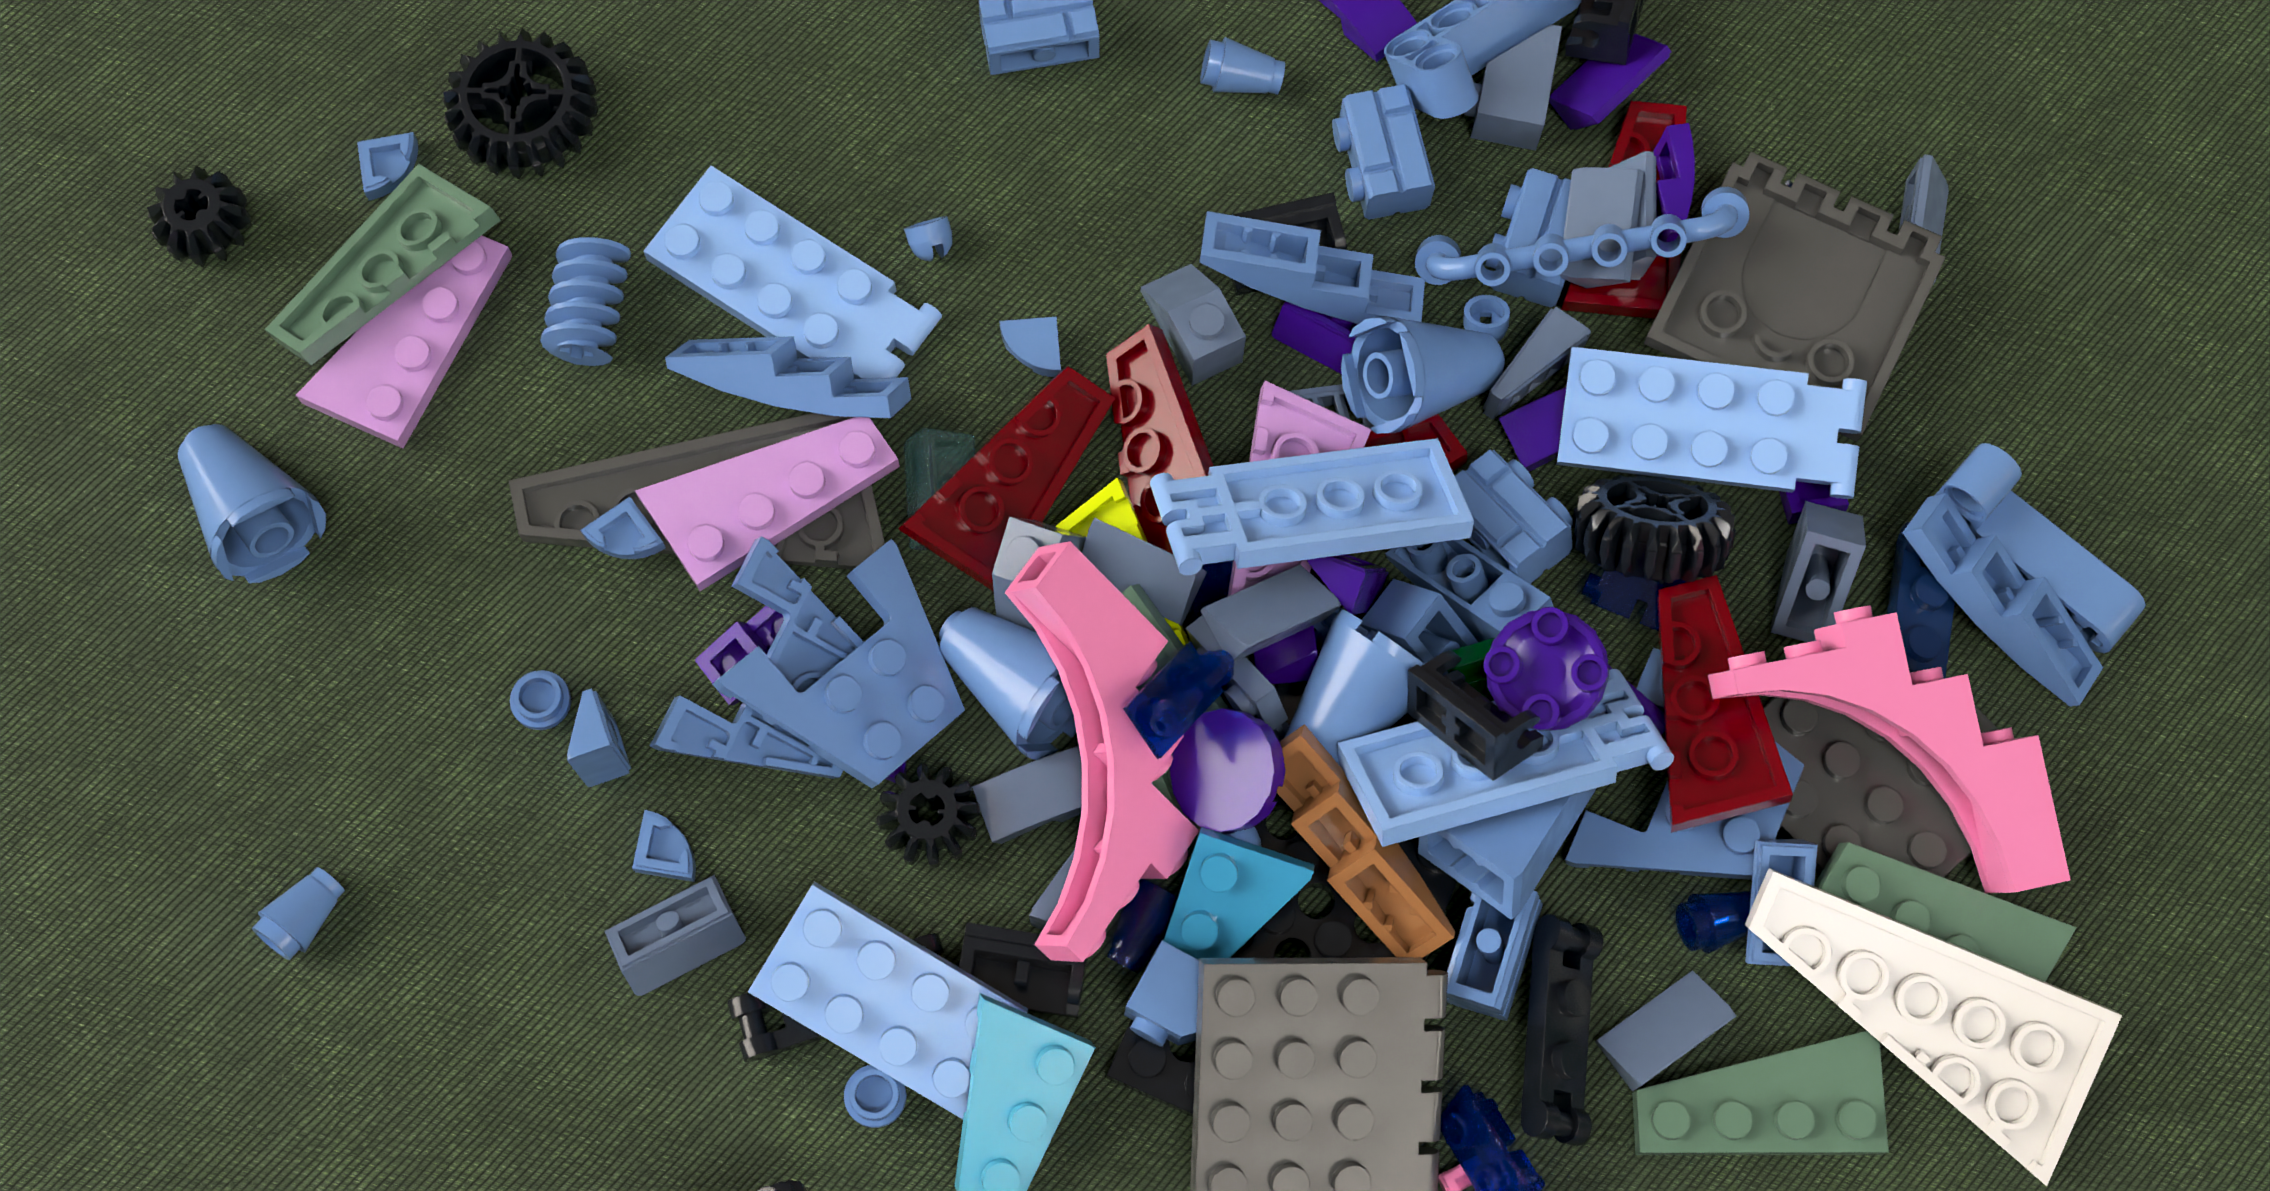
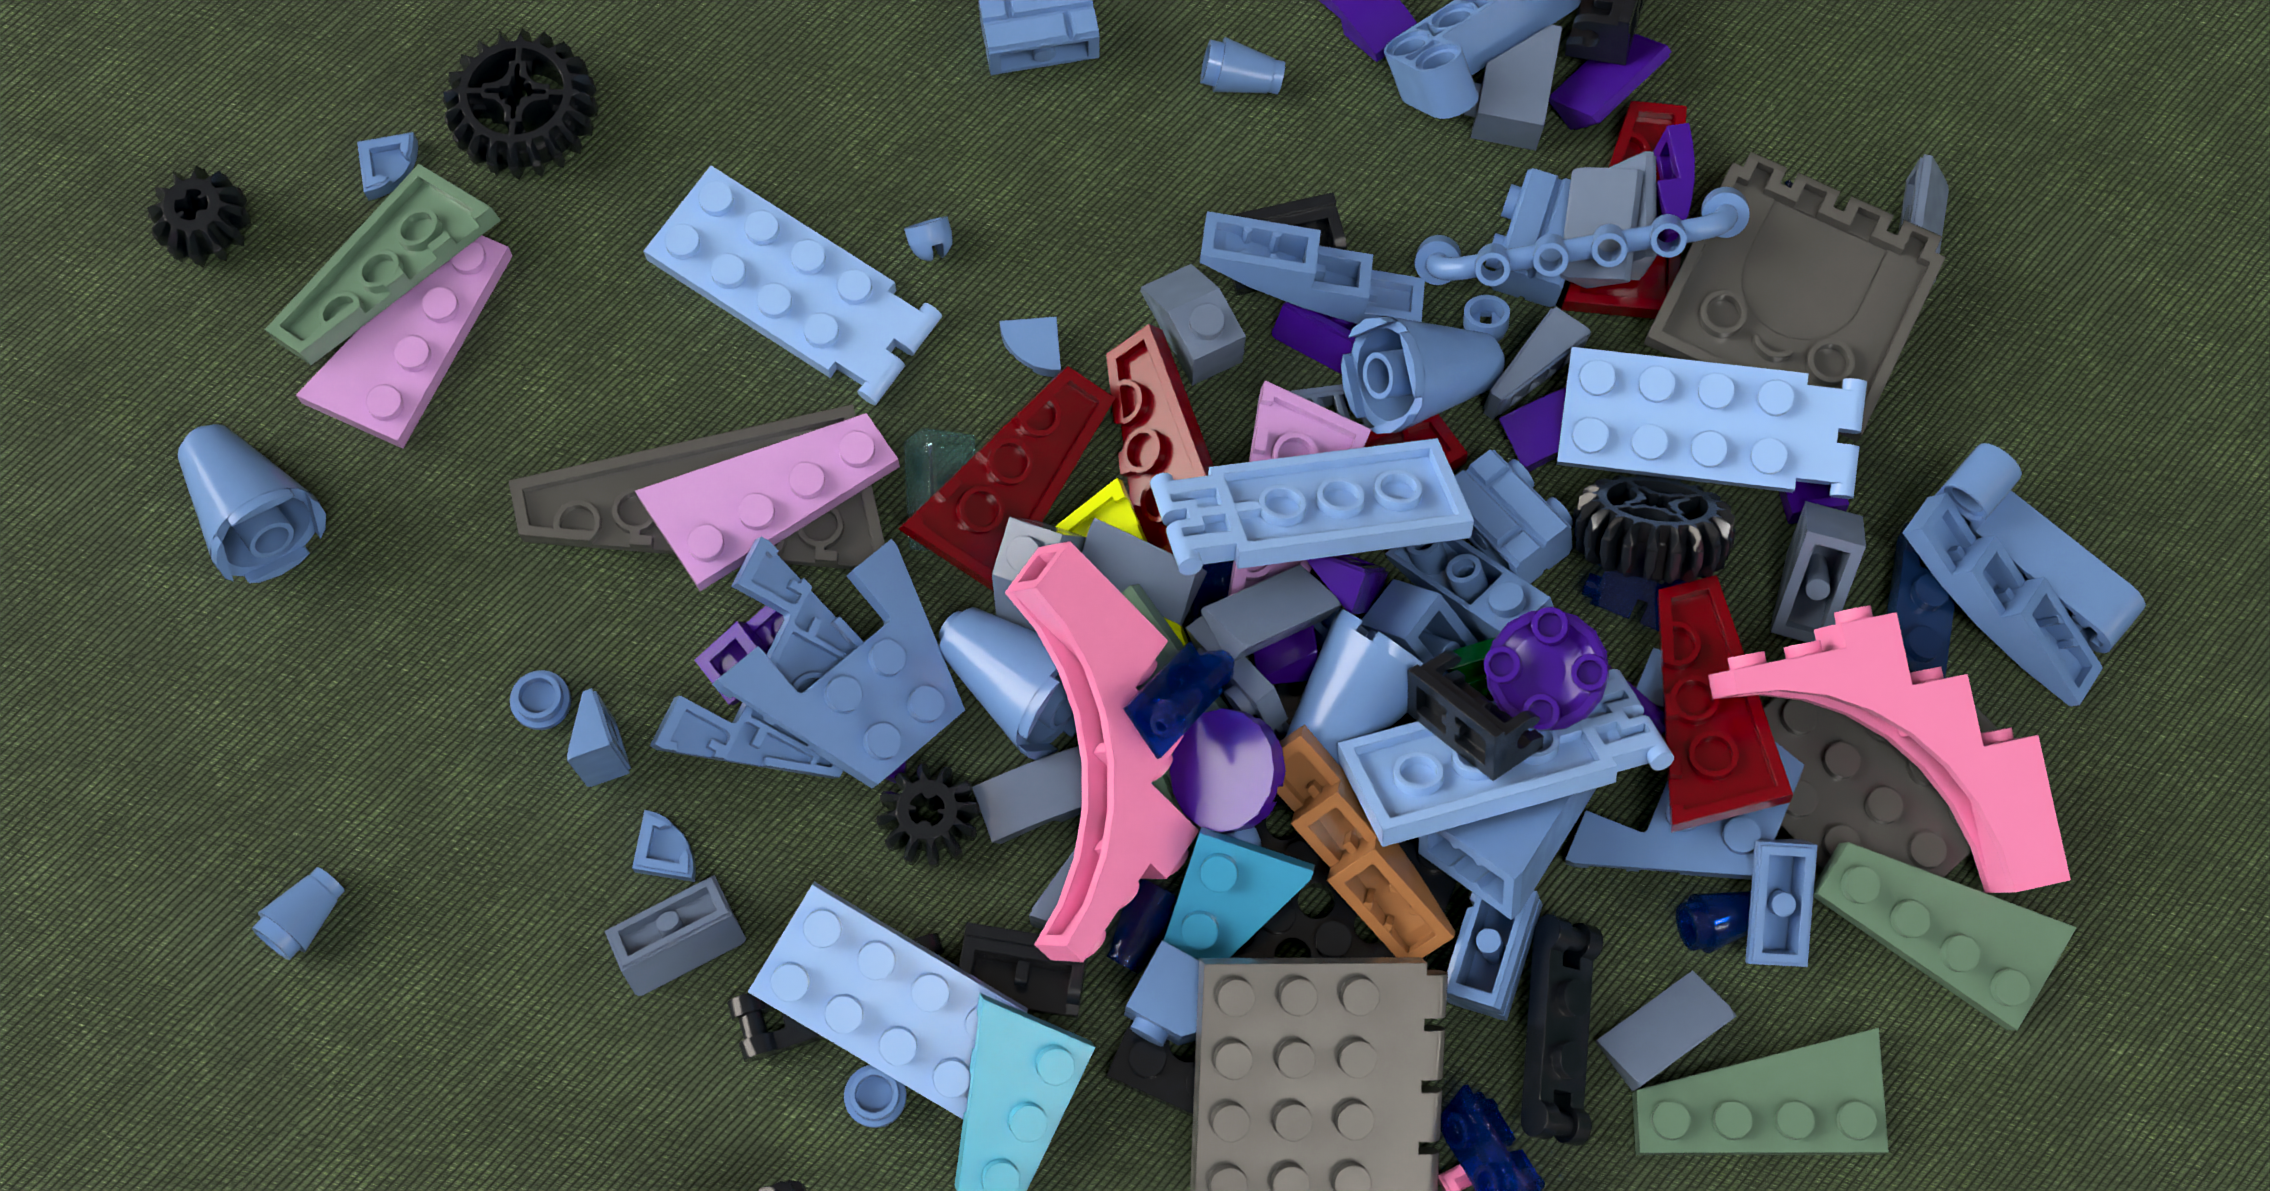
(580, 300): medium blue piece -> none
(623, 533): medium blue tile -> none
(774, 375): medium blue slope -> none
(1384, 151): medium blue brick -> none
(1973, 1029): white wing -> none

